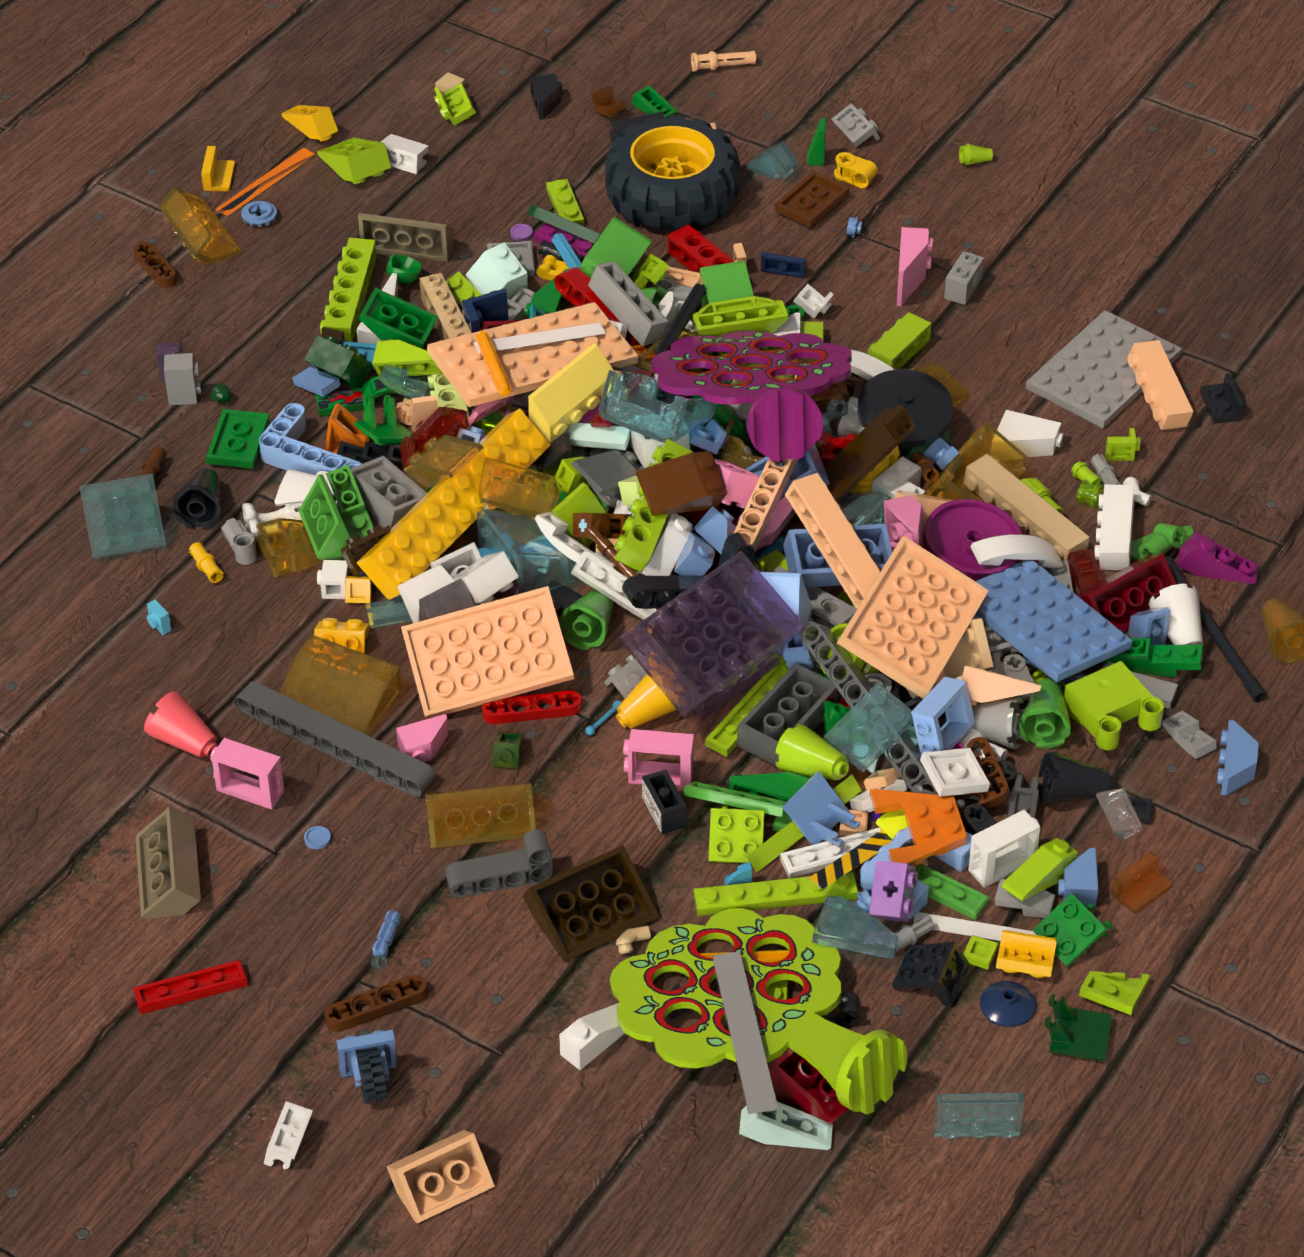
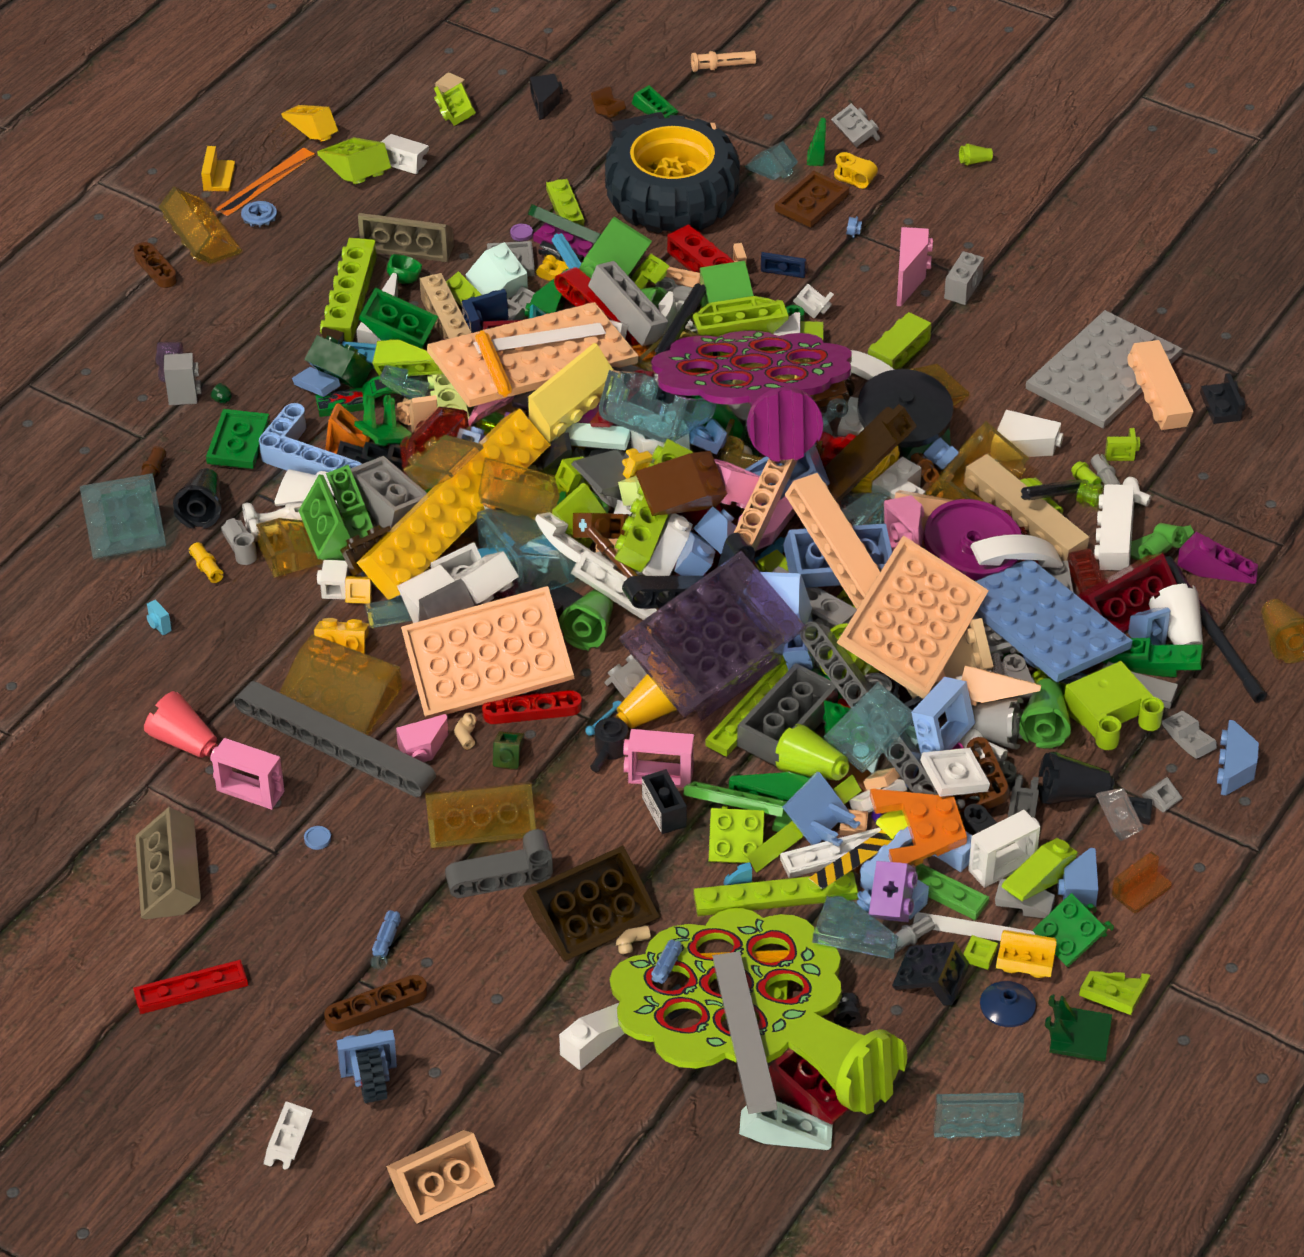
(463, 730): none -> tan arm
(609, 741): none -> black piece
(635, 462): none -> yellow tile
(666, 961): none -> medium blue axle
(1050, 490): none -> black axle
(1163, 794): none -> light grey slope

